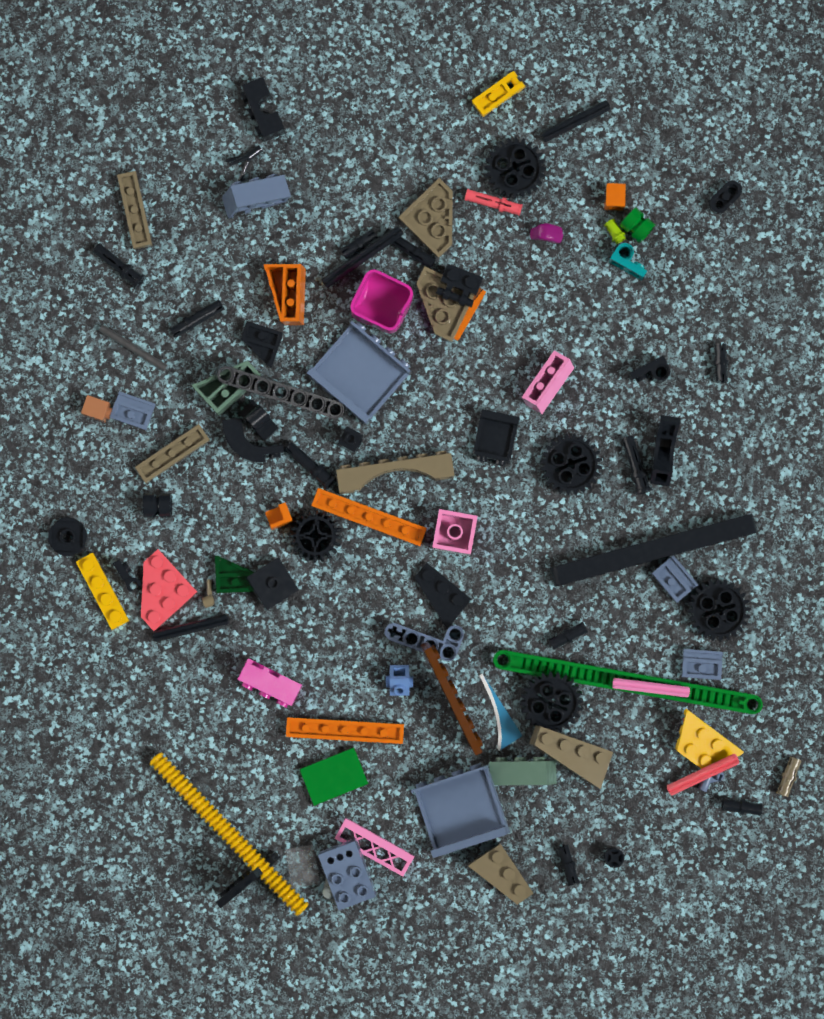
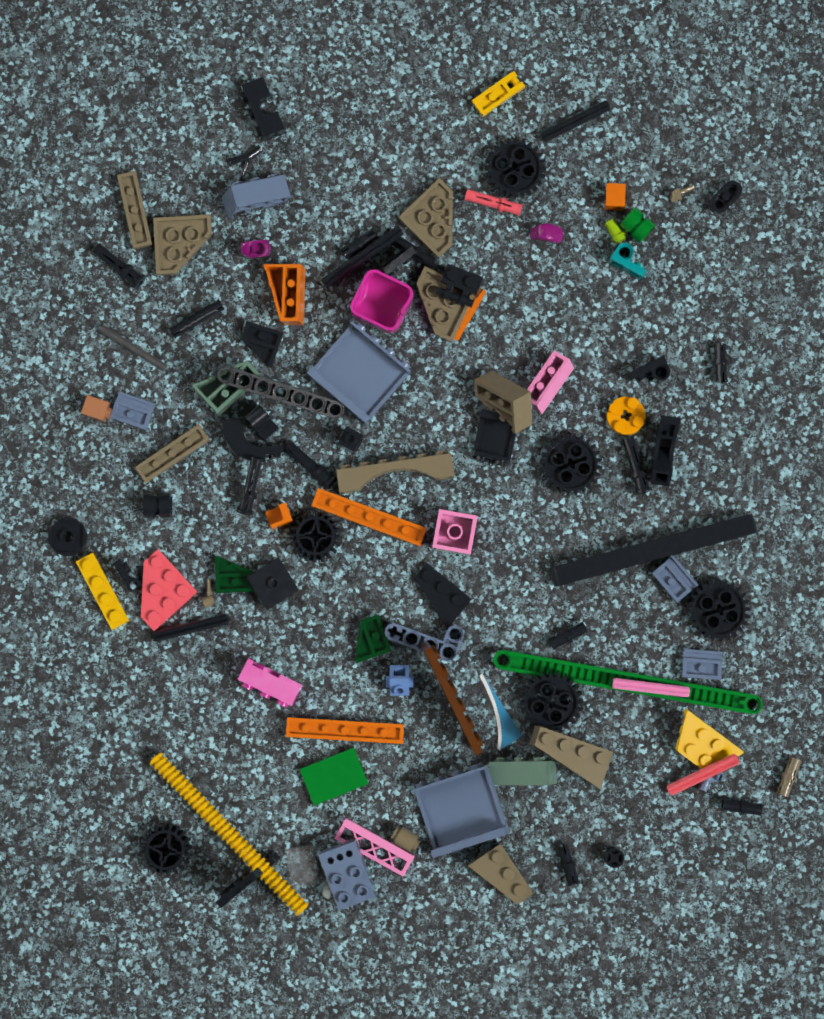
(155, 847): none -> black gear
(178, 240): none -> dark tan plate
(246, 495): none -> black pin
(255, 248): none -> magenta hair
(371, 639): none -> dark green wing
(402, 257): none -> black wing
(405, 839): none -> dark tan brick
(506, 398): none -> dark tan wedge
(620, 425): none -> light orange plate
(676, 196): none -> dark tan hand

